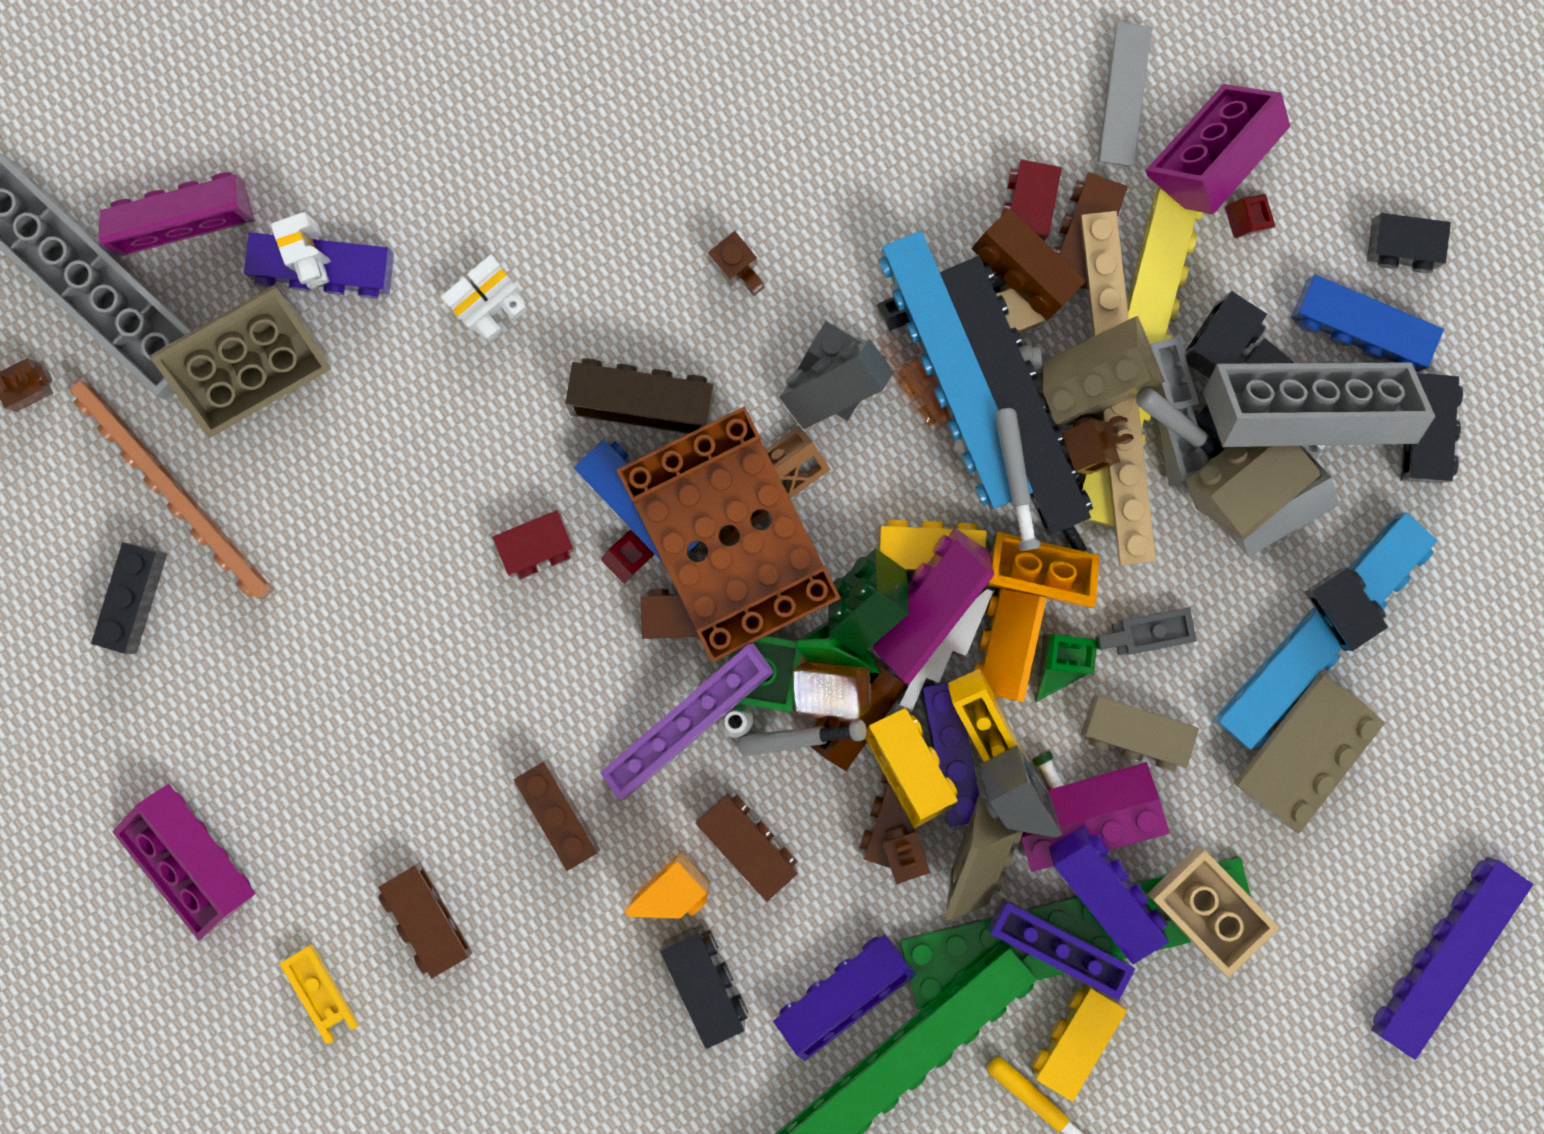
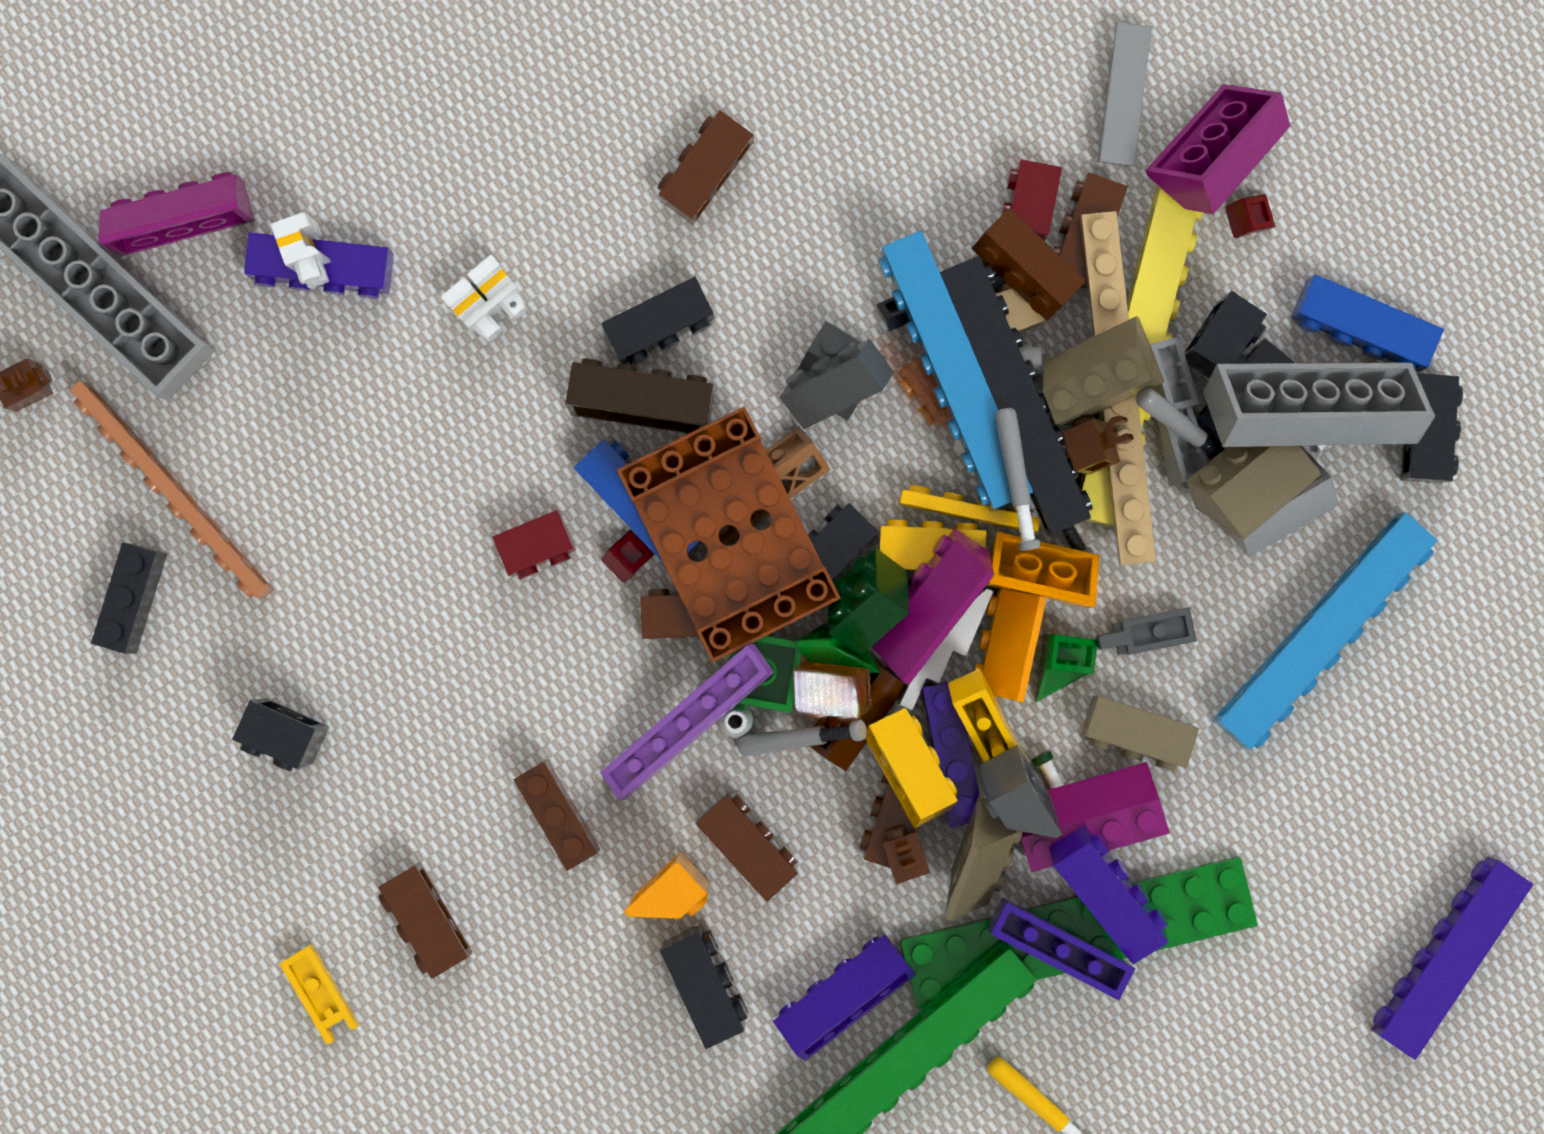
(183, 861): magenta slope -> none
(242, 361): dark tan slope -> none
(280, 734): none -> black brick
(659, 322): none -> black brick
(705, 166): none -> reddish brown brick
(735, 262): reddish brown brick -> none
(841, 538): none -> black brick
(954, 505): none -> yellow plate
(1077, 1041): yellow brick -> none
(1213, 911): tan brick -> none
(1309, 753): dark tan slope -> none
(1347, 608): black brick -> none
(1408, 242): black brick -> none

